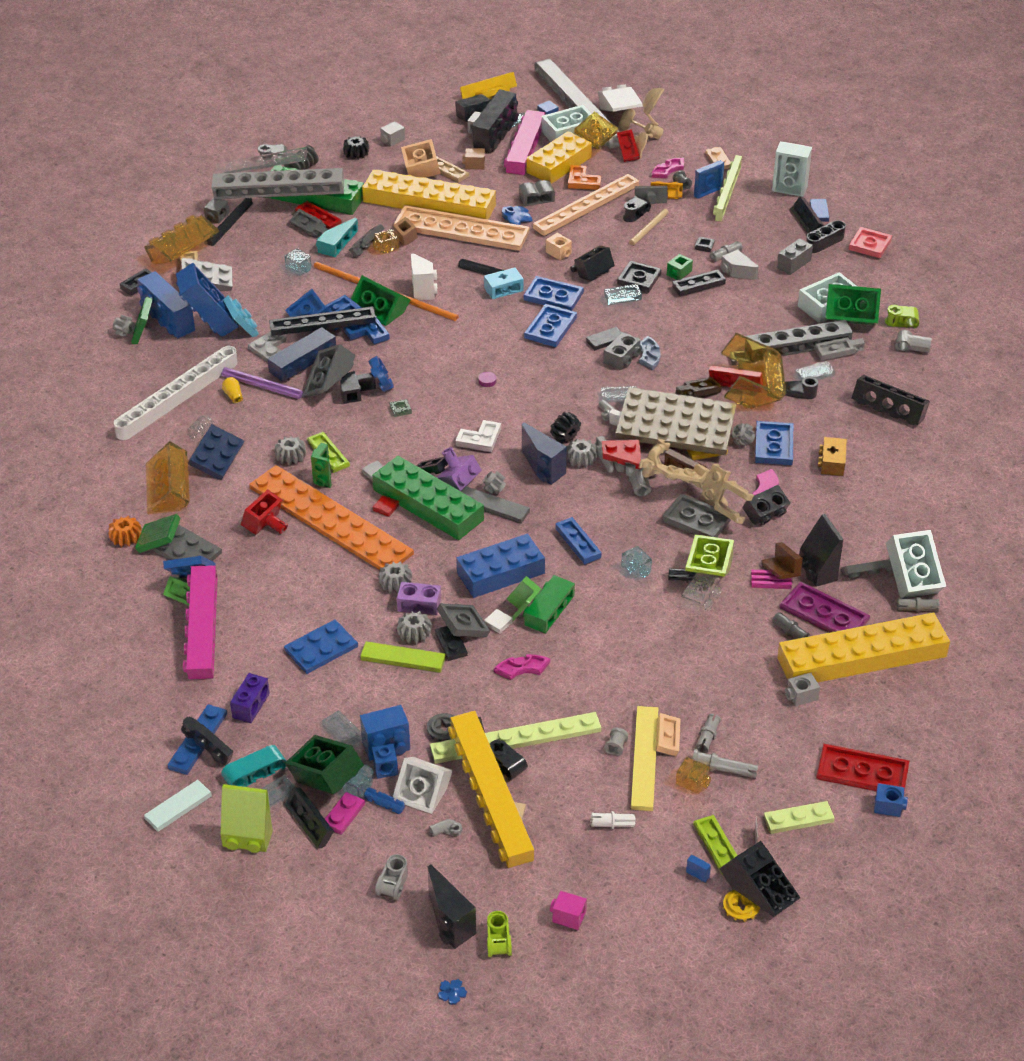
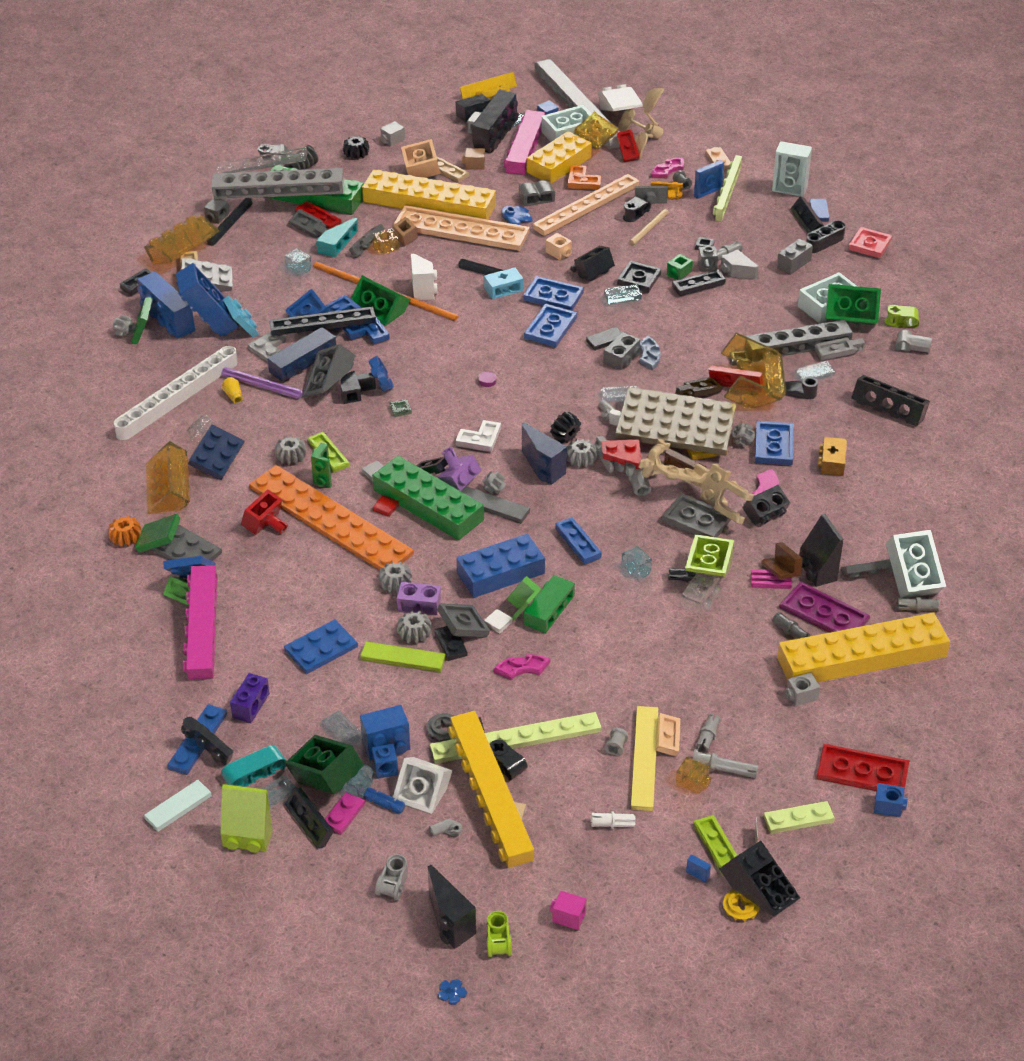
(707, 258): none -> dark grey brick

